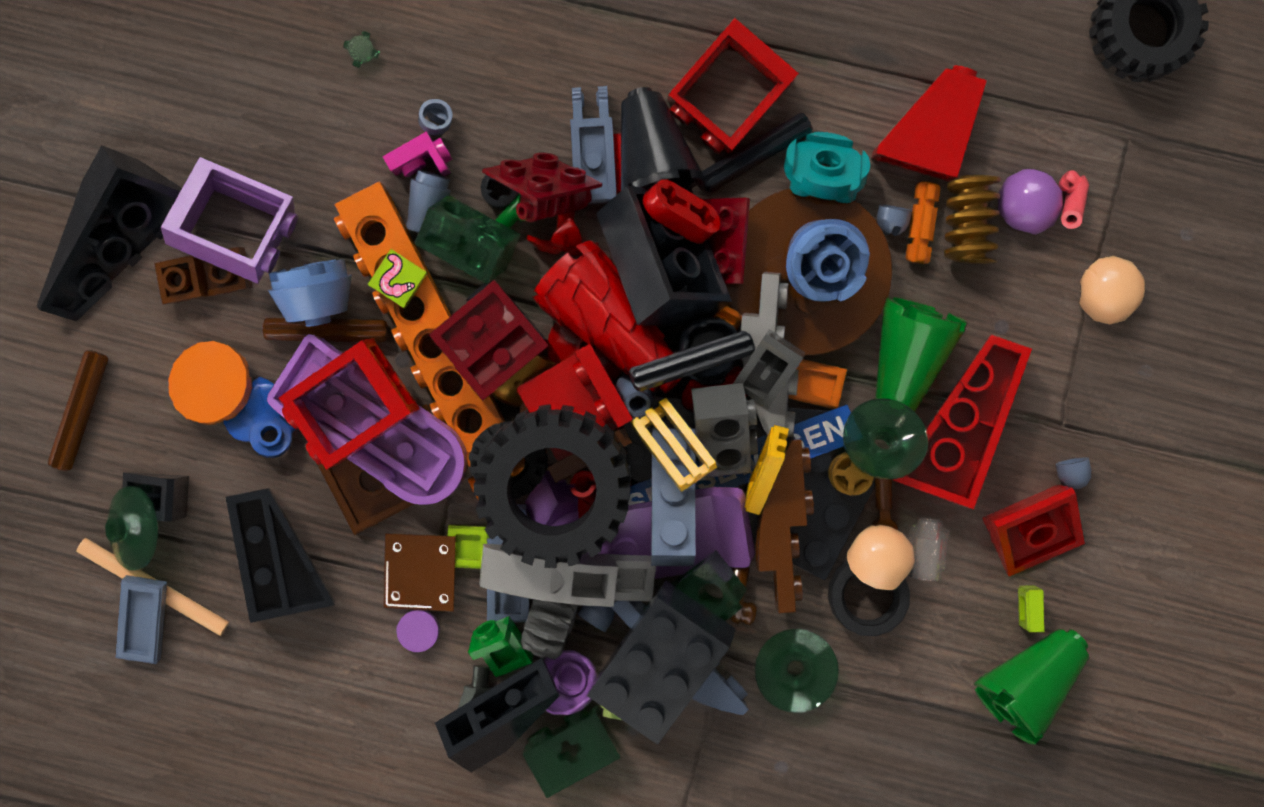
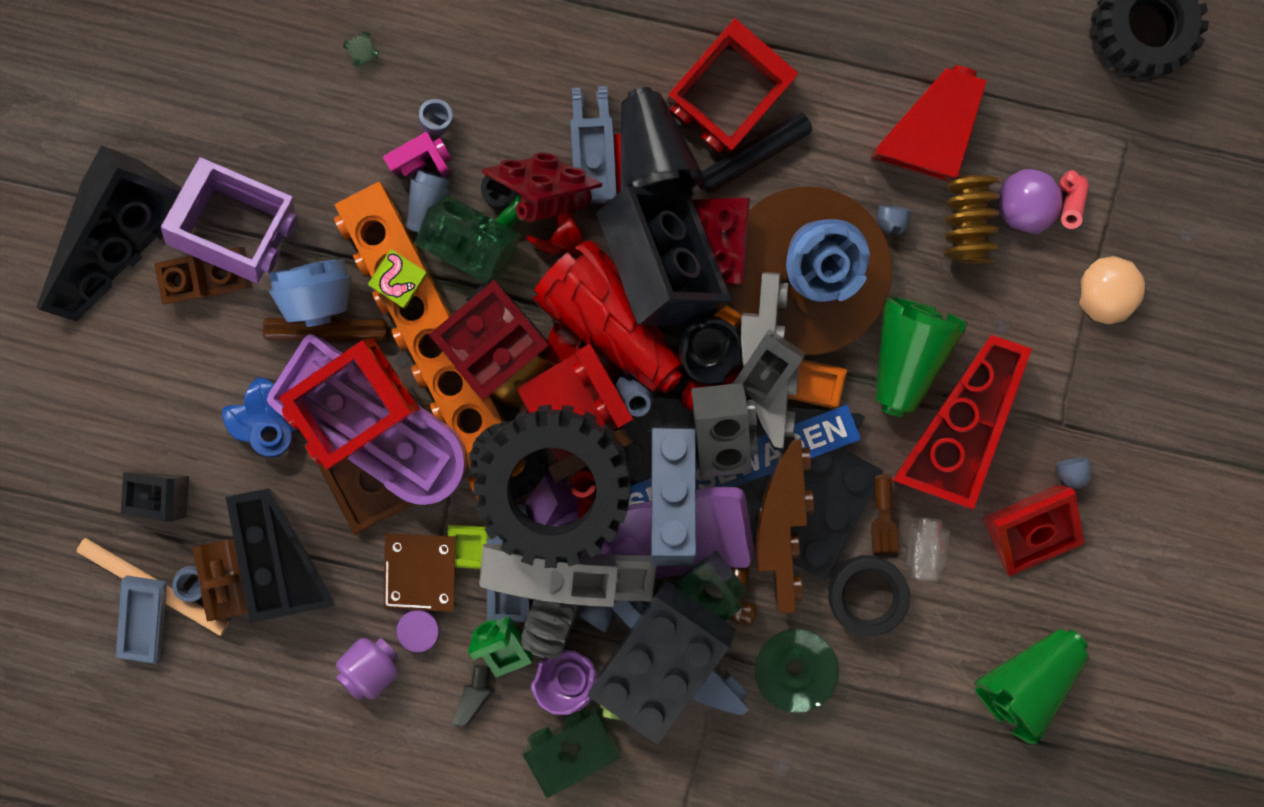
(77, 410): reddish brown axle -> none
(132, 528): clear green dish -> none
(193, 592): none -> sand blue hinge
(210, 383): orange tile -> none
(220, 579): none -> reddish brown hips
(367, 668): none -> medium lavender head
(497, 717): black slope -> none
(654, 416): yellow tile -> none
(681, 211): red beam -> none
(691, 361): black axle -> none
(766, 469): yellow tile -> none
(838, 182): teal plate -> none
(857, 480): pearl gold wheel -> none
(881, 557): light nougat hair -> none
(897, 427): clear green dish -> none
(923, 222): orange axle -> none
(1031, 608): lime tile -> none

